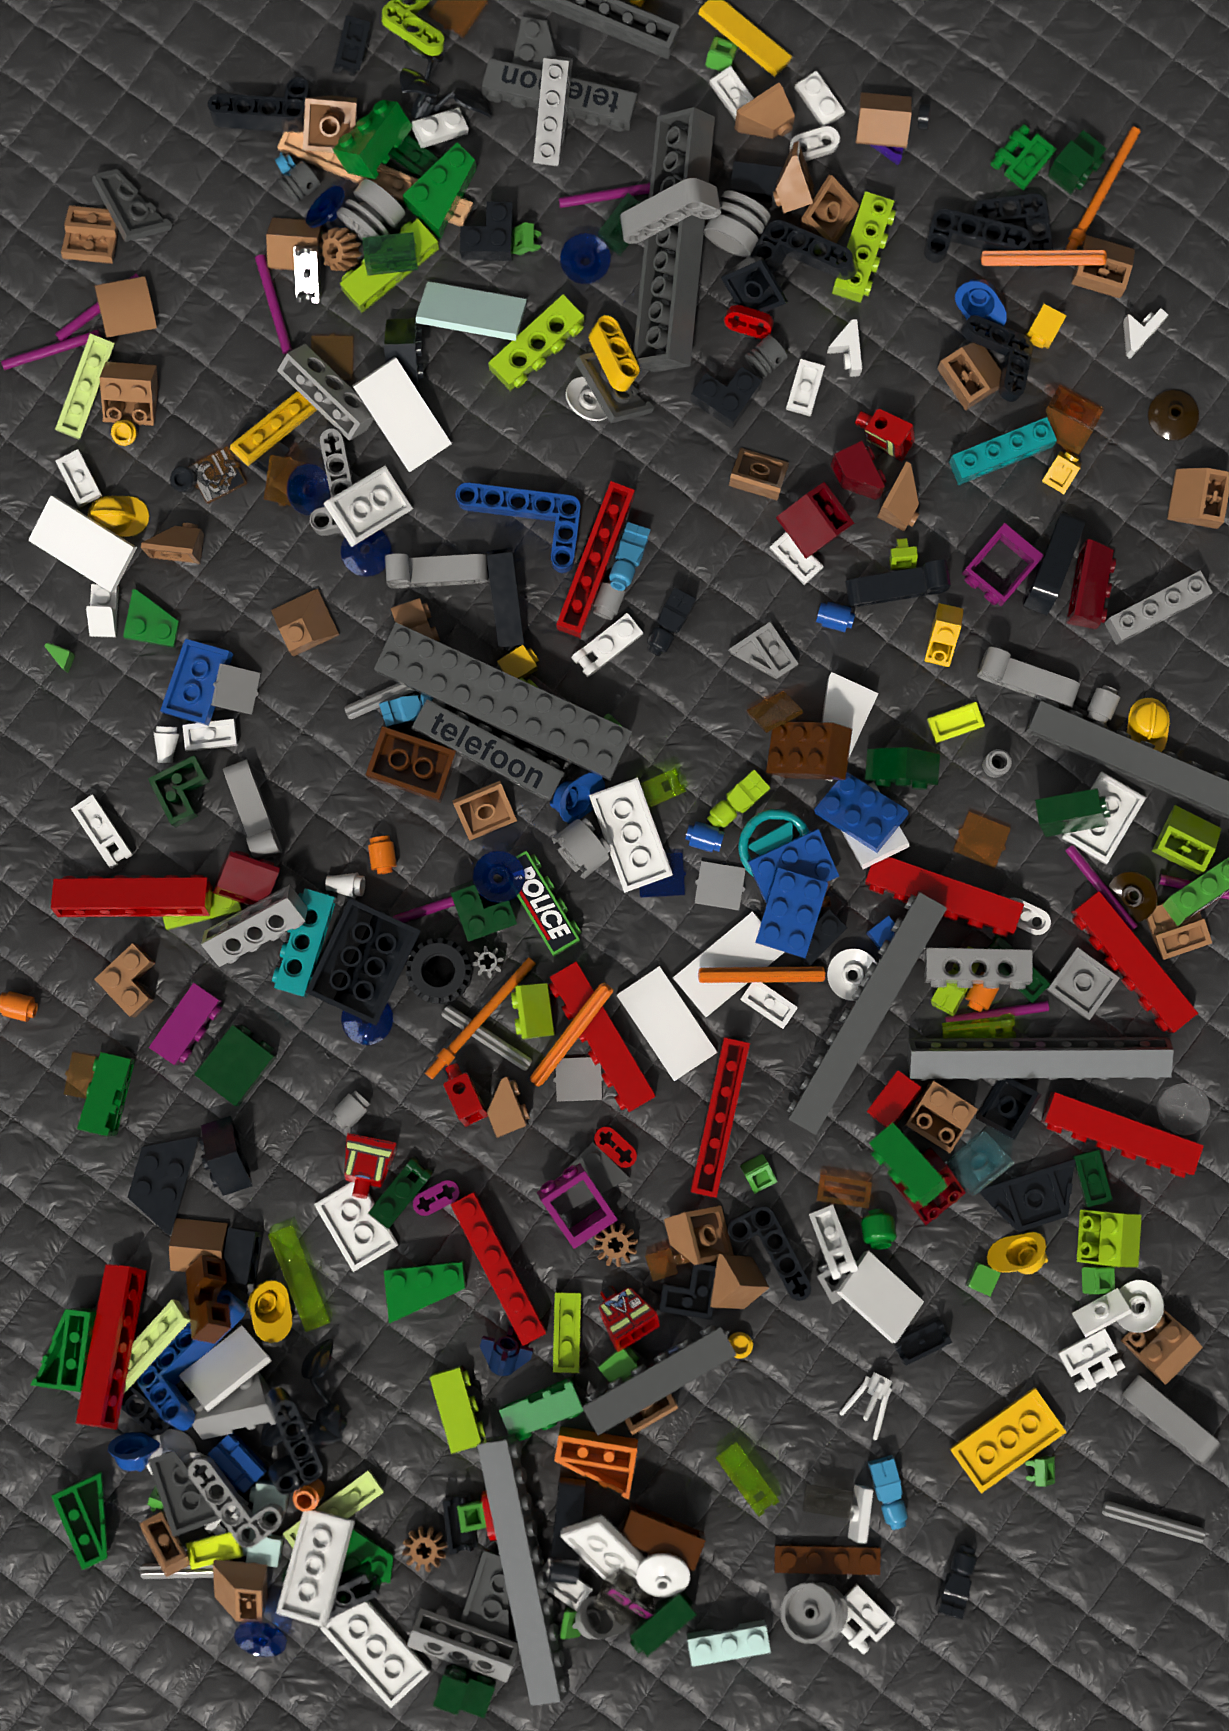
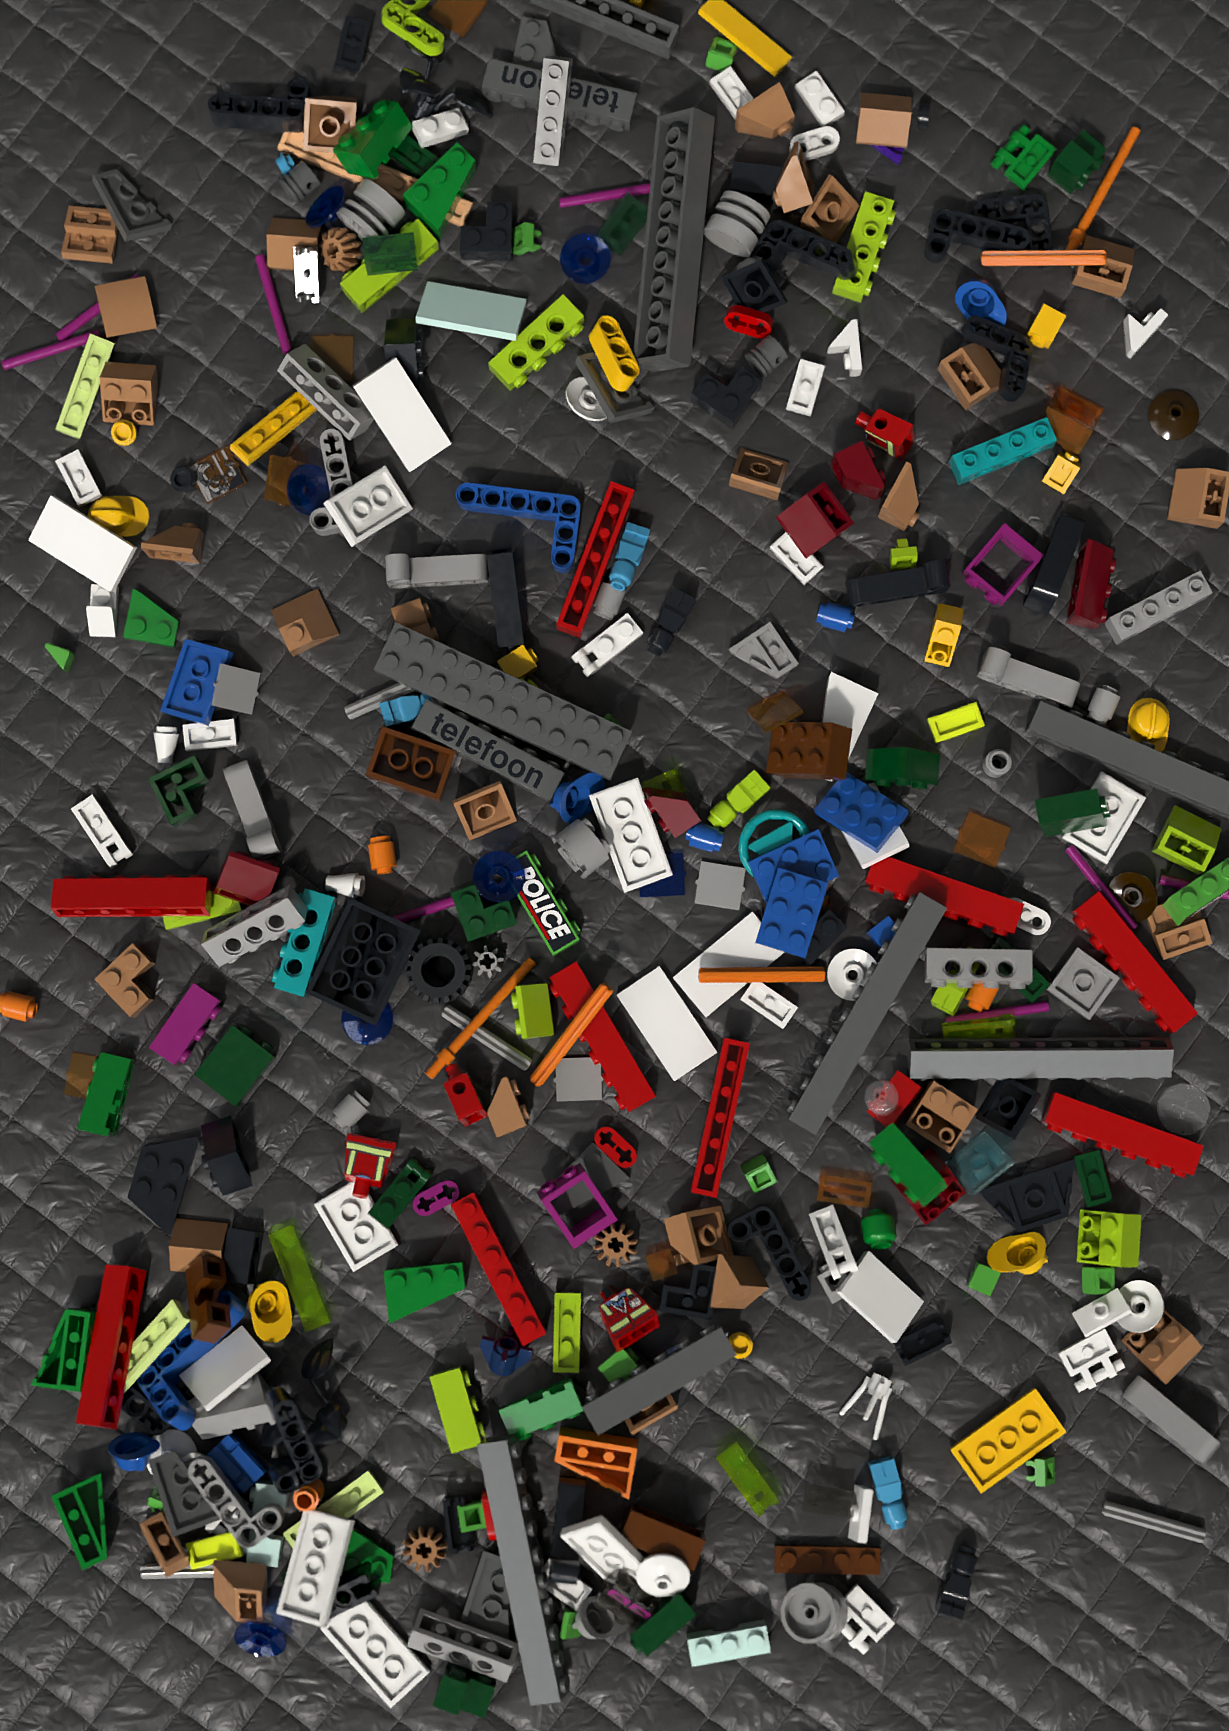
(371, 562): clear blue dish -> none
(669, 207): light grey beam -> none
(673, 808): none -> dark red slope
(885, 1106): none -> clear head

